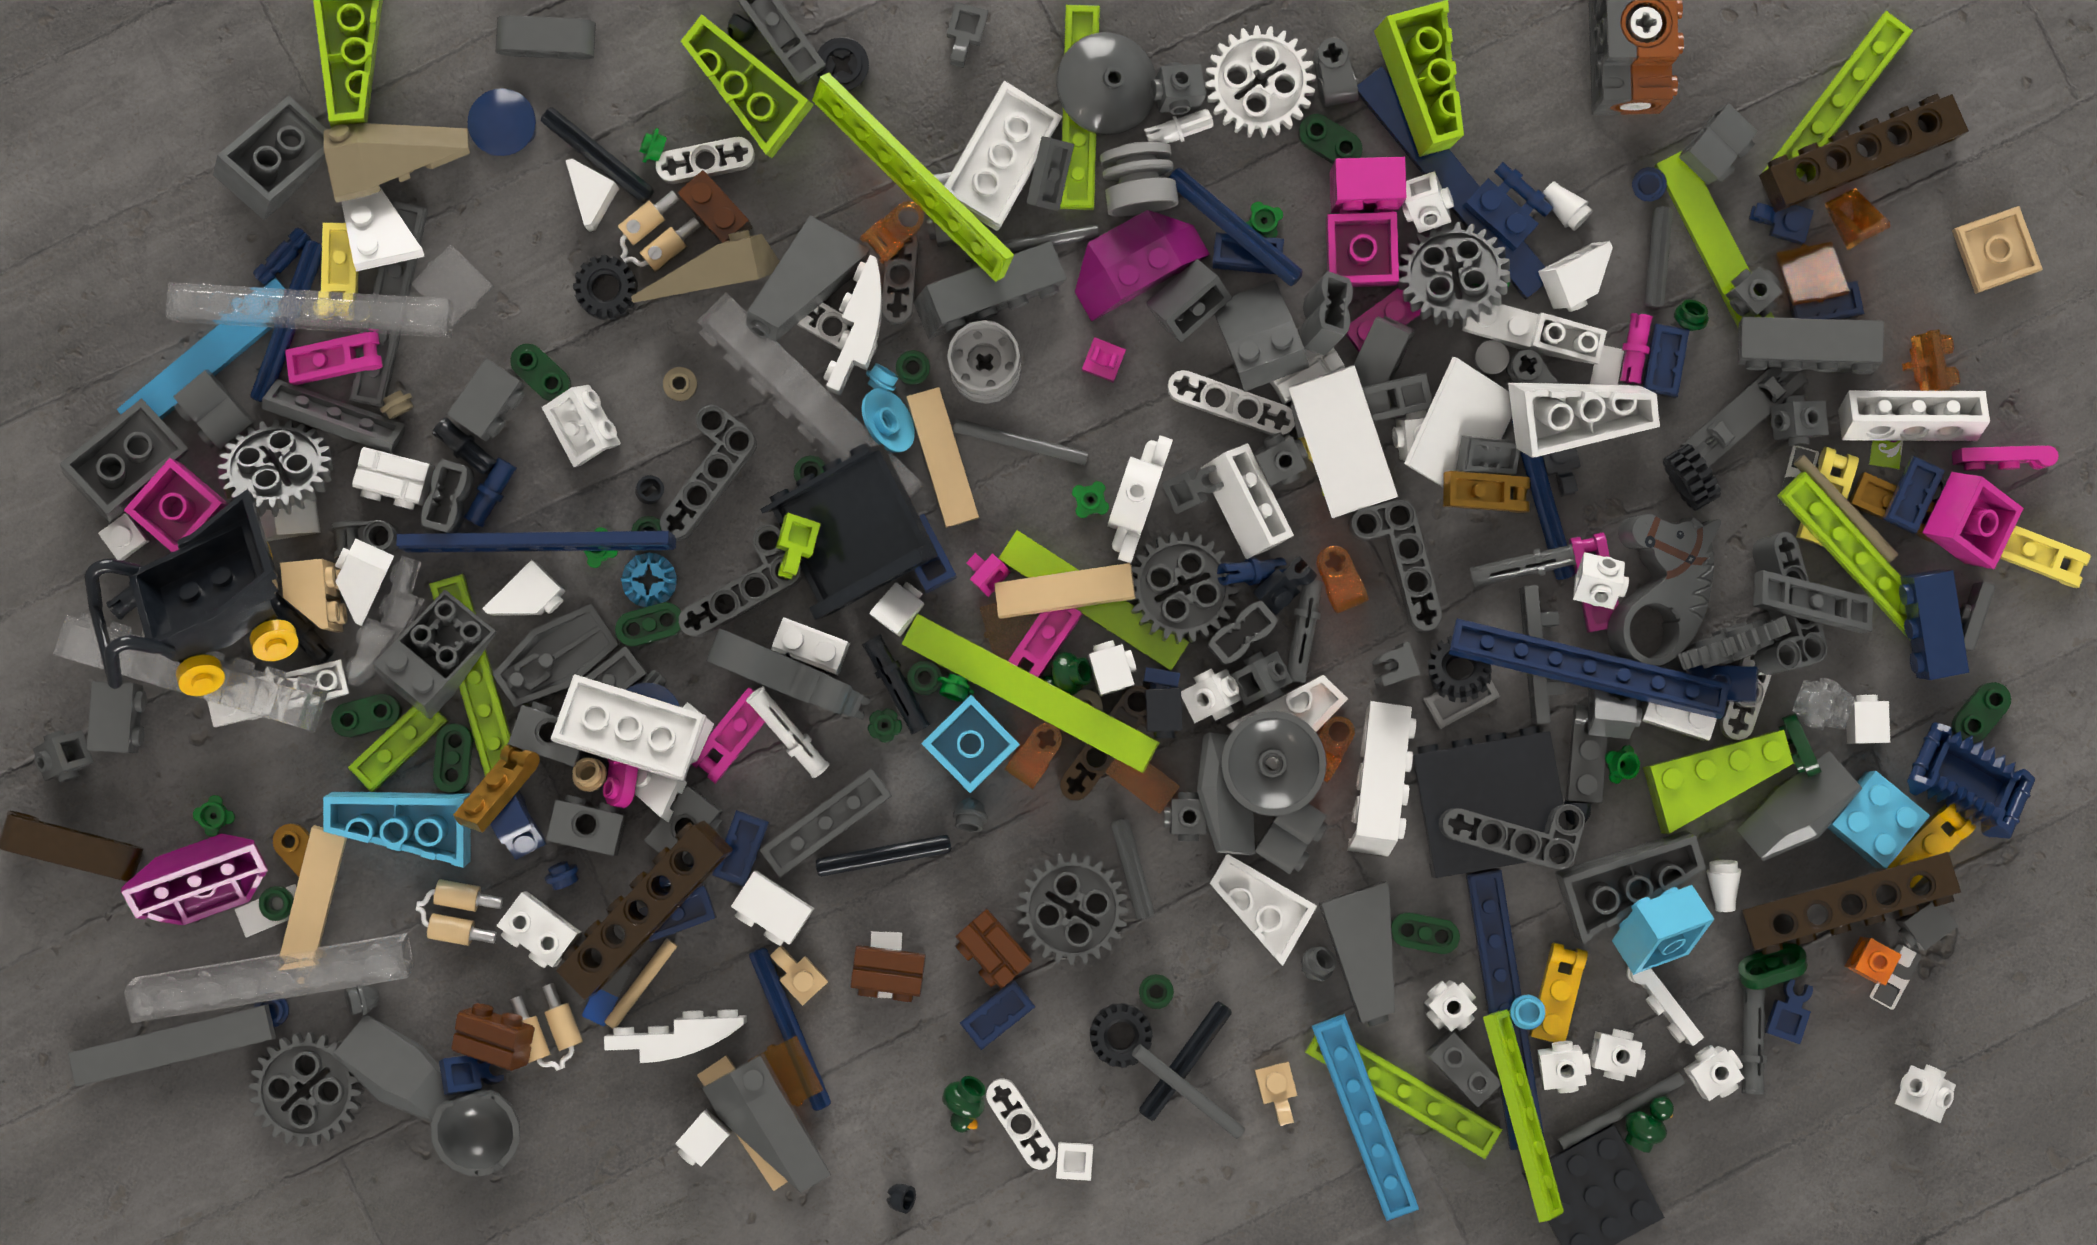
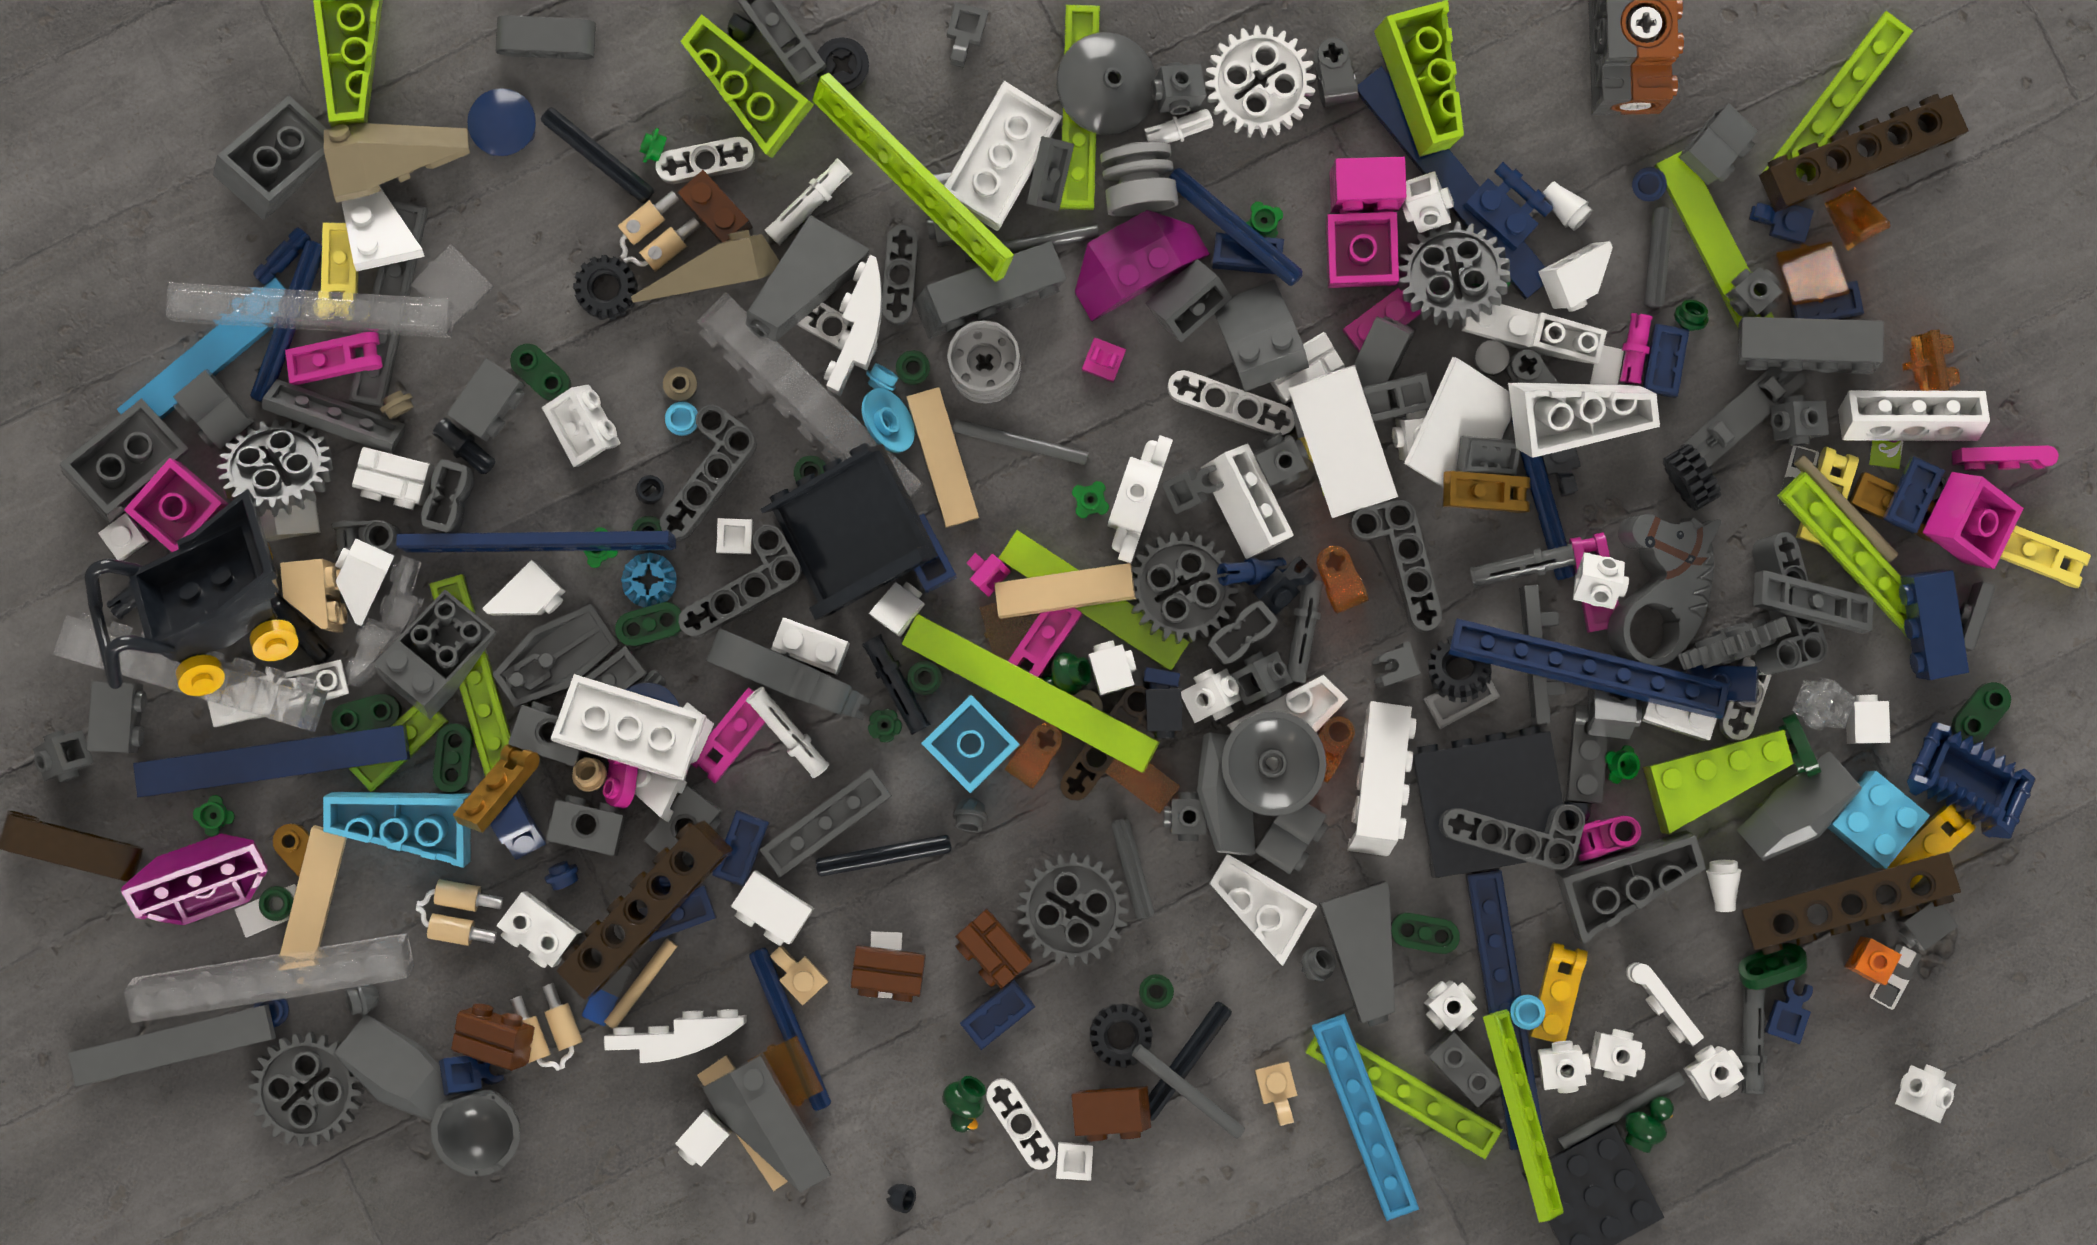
(271, 761): none -> dark blue tile
(490, 492): dark blue pin -> none
(592, 193): white slope -> none
(681, 418): none -> medium azure plate
(734, 536): none -> white plate
(797, 539): lime plate -> none
(818, 192): none -> white pin
(892, 231): clear orange piece -> none
(955, 688): green plate -> none
(1111, 1112): none -> reddish brown brick
(1326, 313): dark grey brick -> none
(1329, 141): dark green plate -> none
(1603, 837): none -> dark pink piece
(1662, 928): medium azure brick -> none
(1997, 249): tan plate -> none

